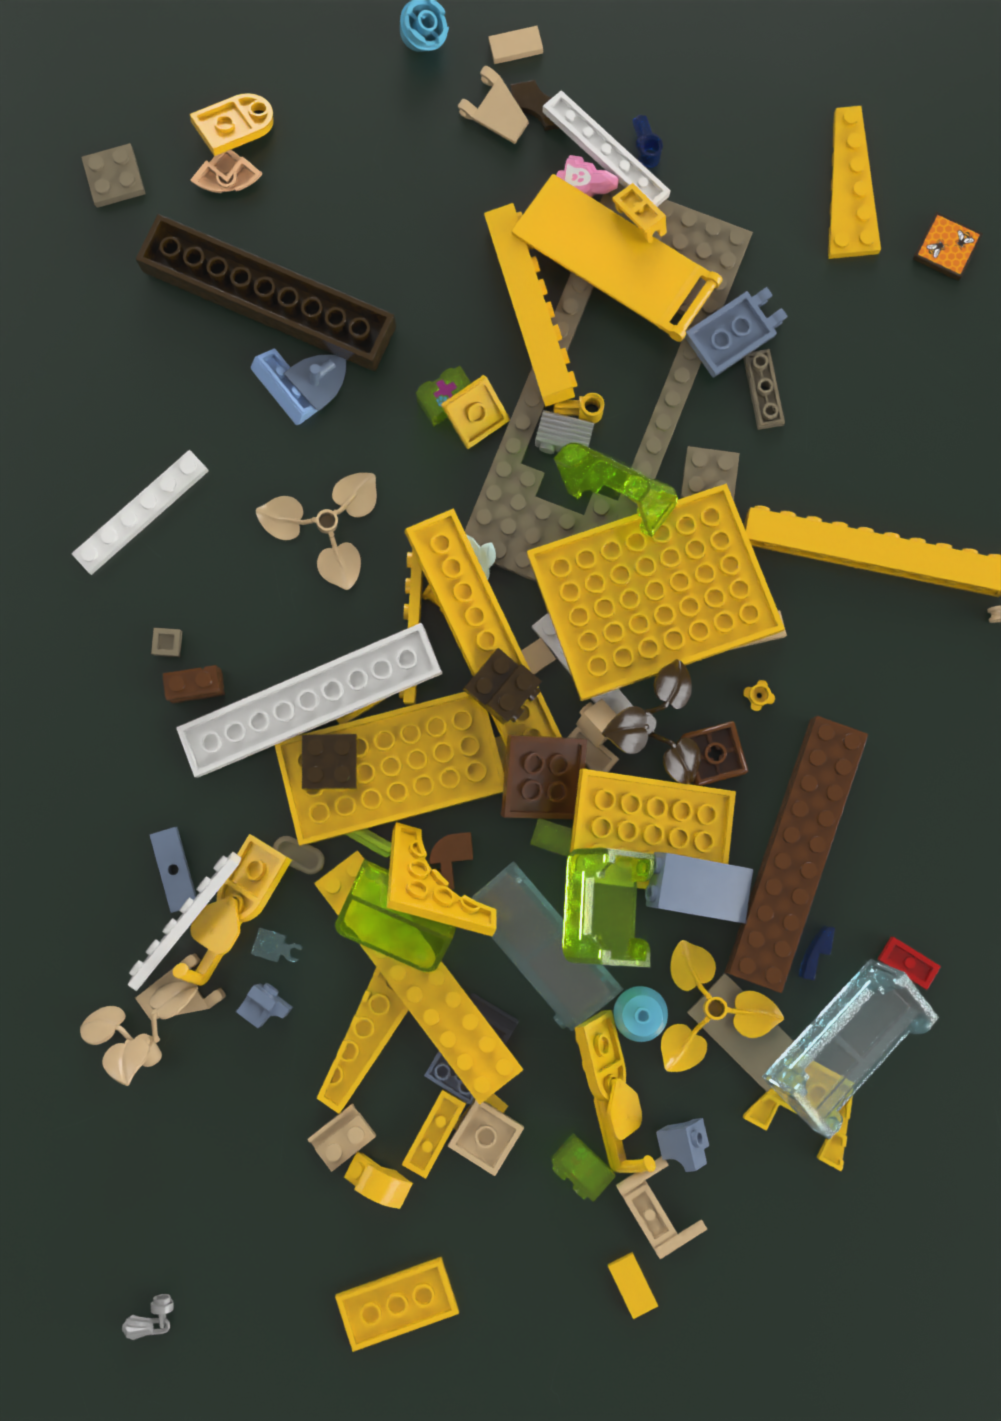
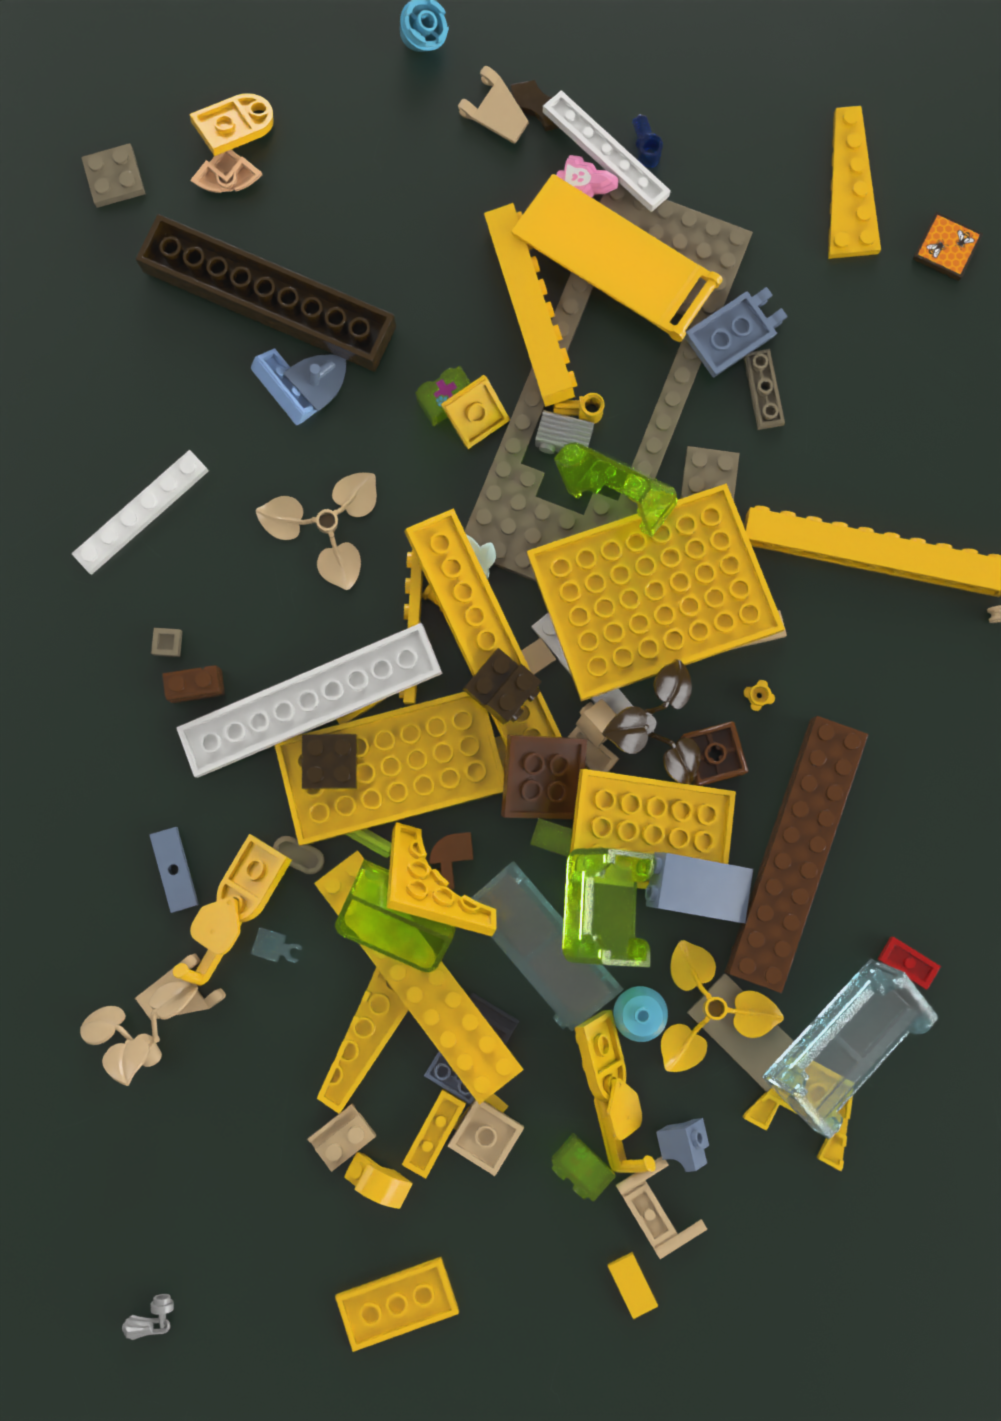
(190, 911): white plate -> none
(263, 1003): sand blue brick -> none
(515, 44): tan tile -> none
(641, 211): yellow hinge -> none
(820, 944): clear blue slope -> none

